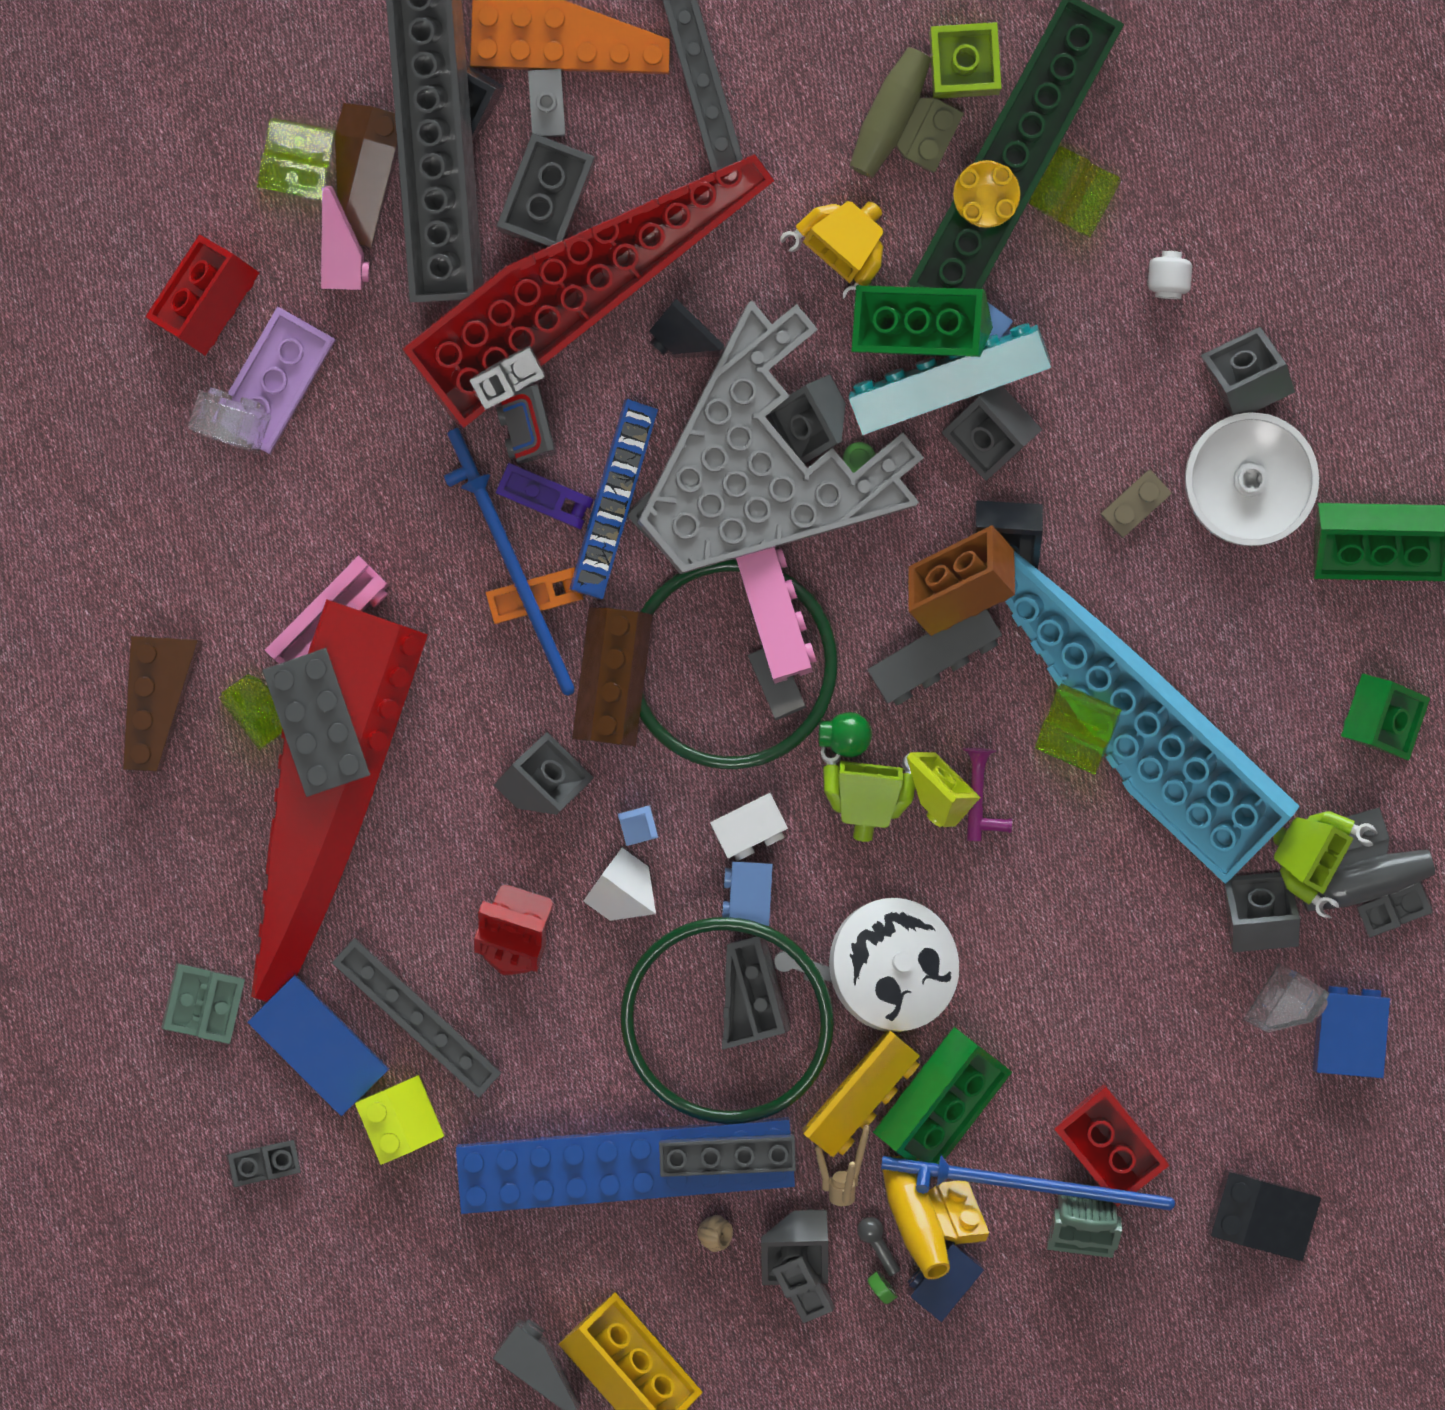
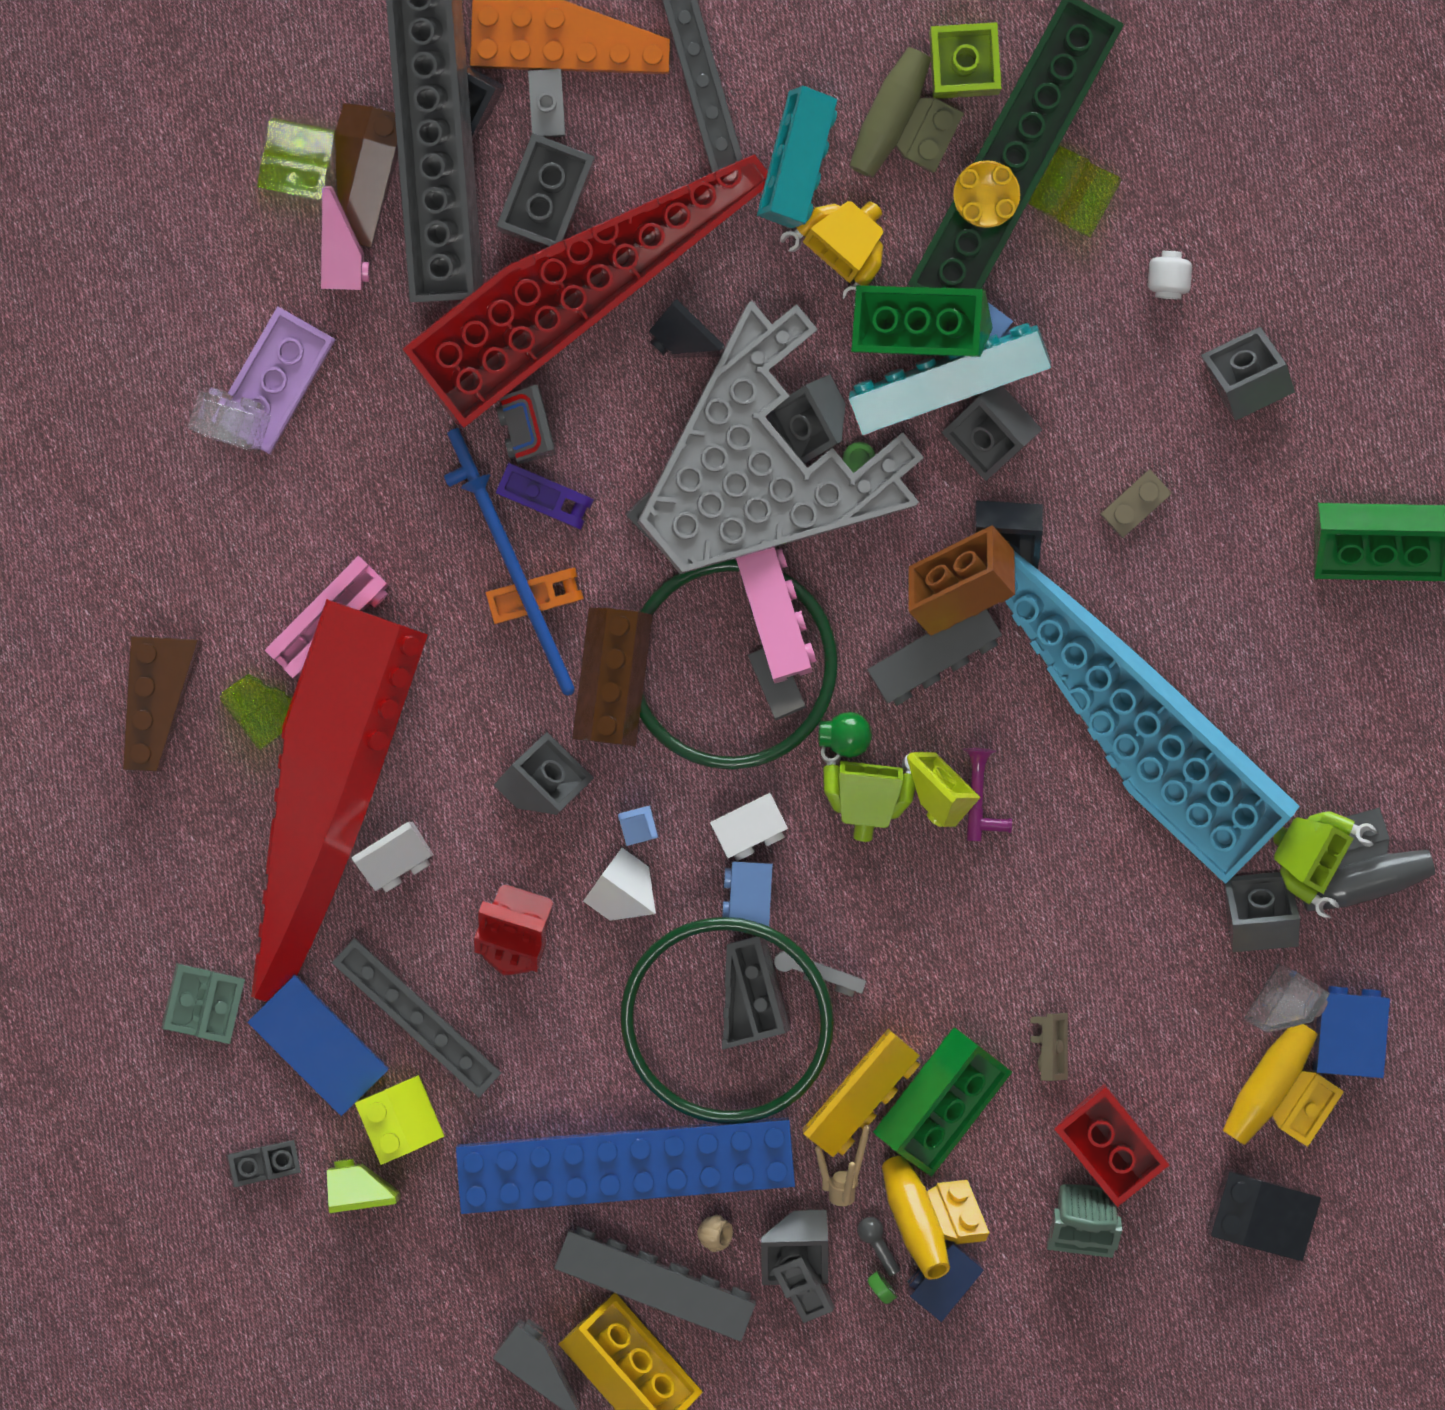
(202, 294): red slope -> none
(316, 722): dark grey plate -> none
(357, 1187): none -> lime slope
(393, 856): none -> white slope
(507, 377): slope -> none
(613, 499): tile -> none
(655, 1284): none -> dark grey brick
(727, 1155): dark grey brick -> none
(797, 157): none -> teal brick
(894, 965): white dish -> none
(945, 1171): blue piece -> none
(1054, 1049): none -> dark tan plate
(1078, 729): clear neon green slope -> none
(1251, 479): white dish -> none
(1281, 1090): none -> yellow plate
(1385, 716): green slope -> none
(1395, 909): dark grey slope -> none

